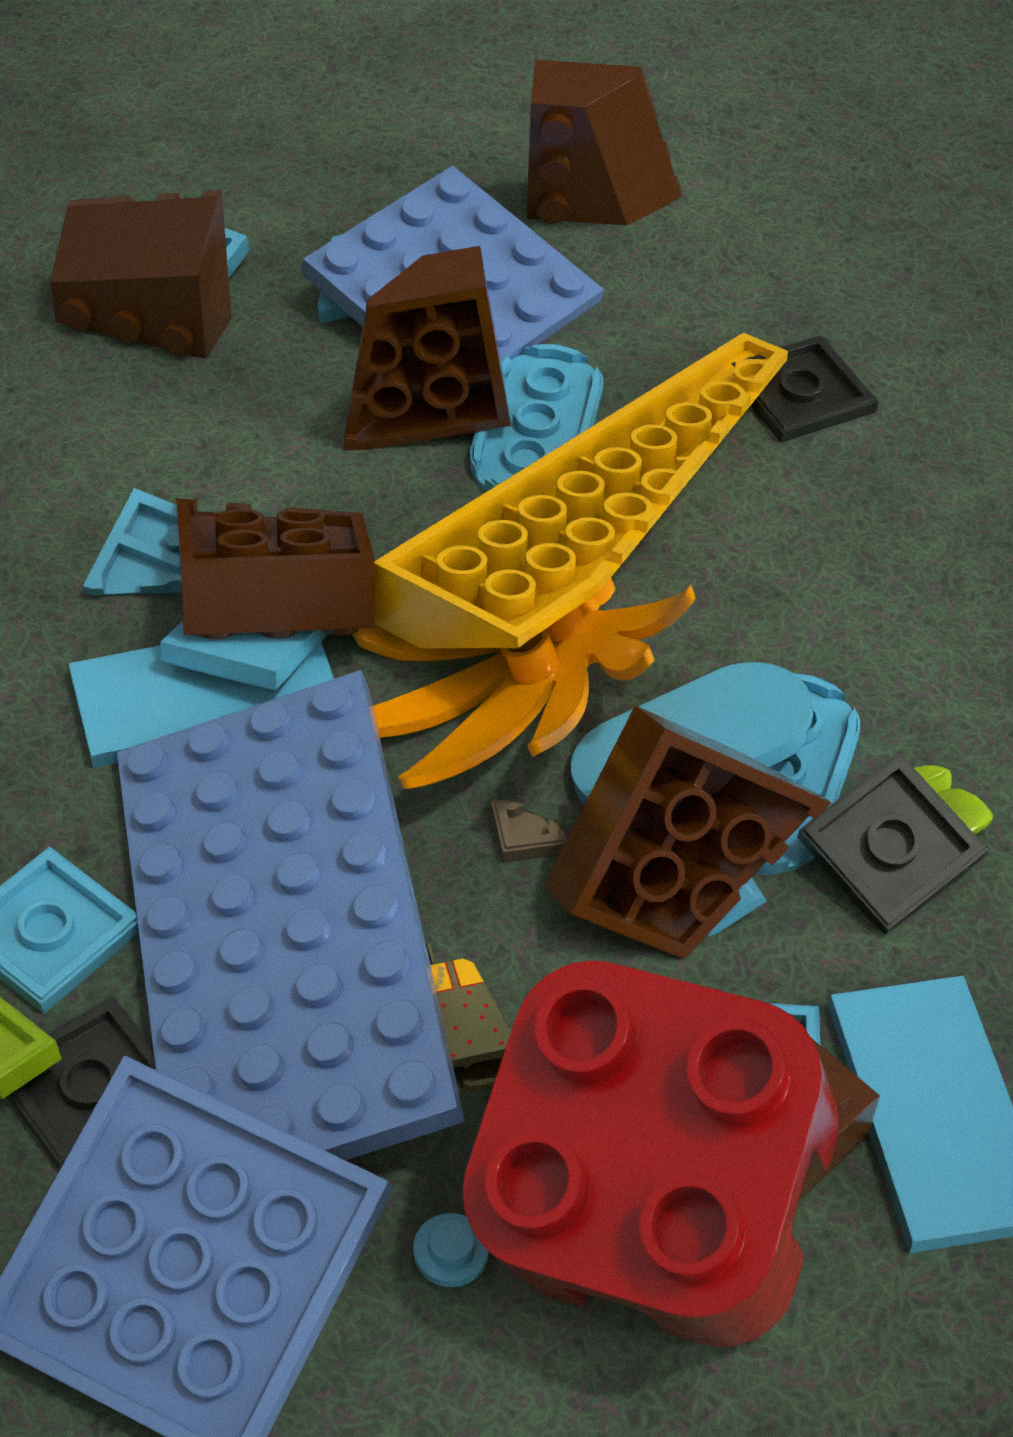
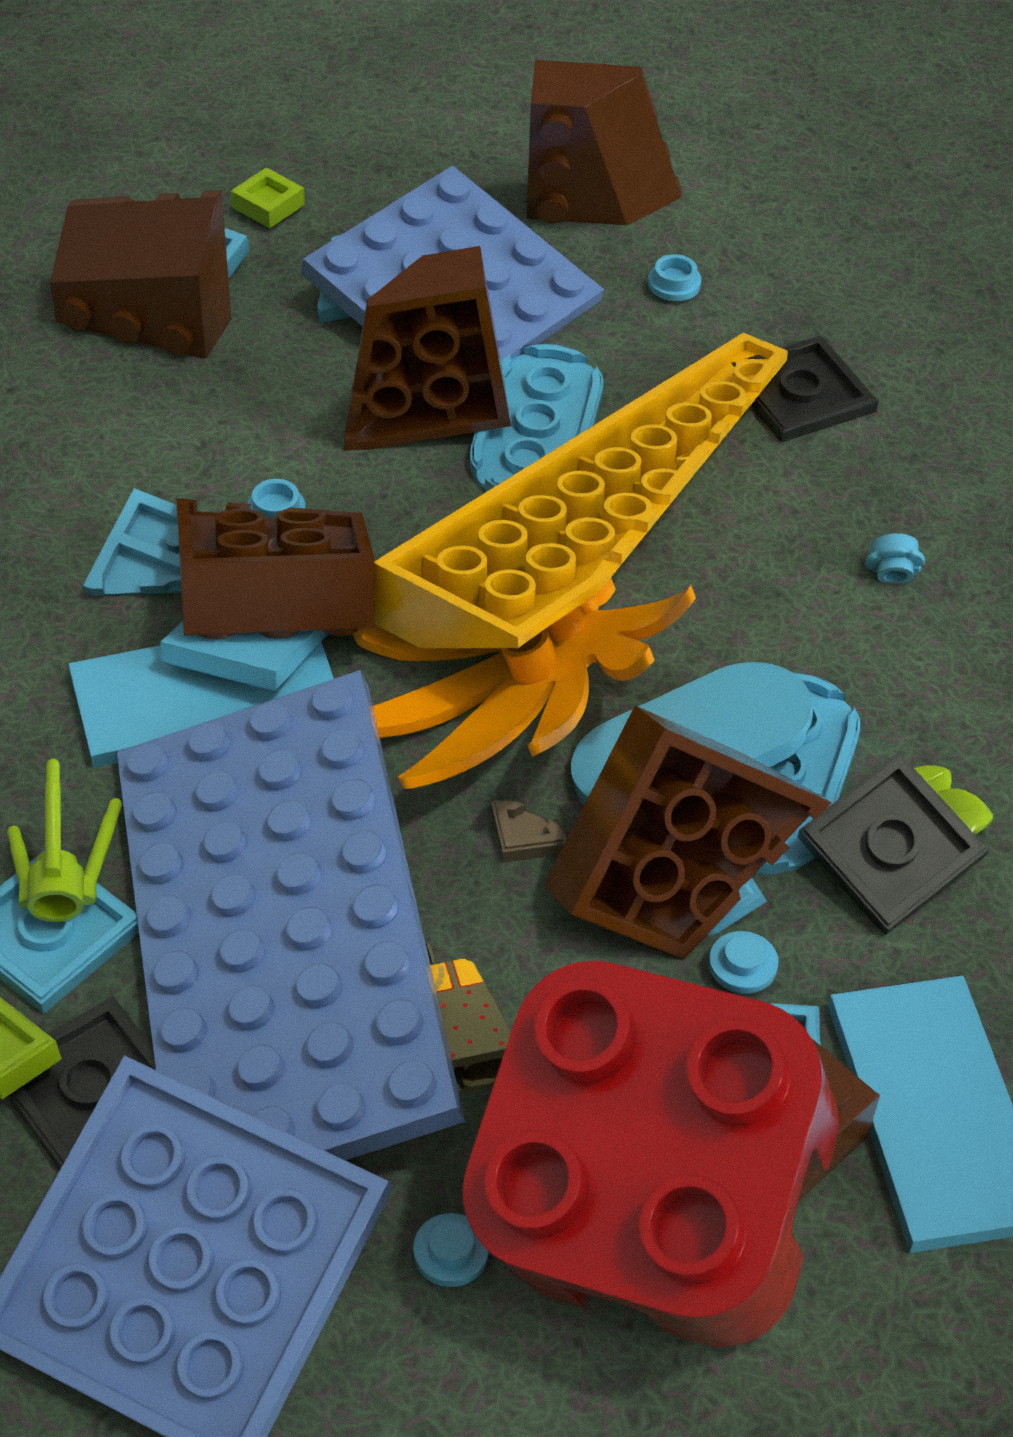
(56, 884): none -> lime plant
(268, 197): none -> lime plate
(275, 495): none -> medium azure plate
(674, 278): none -> medium azure plate
(743, 962): none -> medium azure plate
(895, 558): none -> medium azure plate

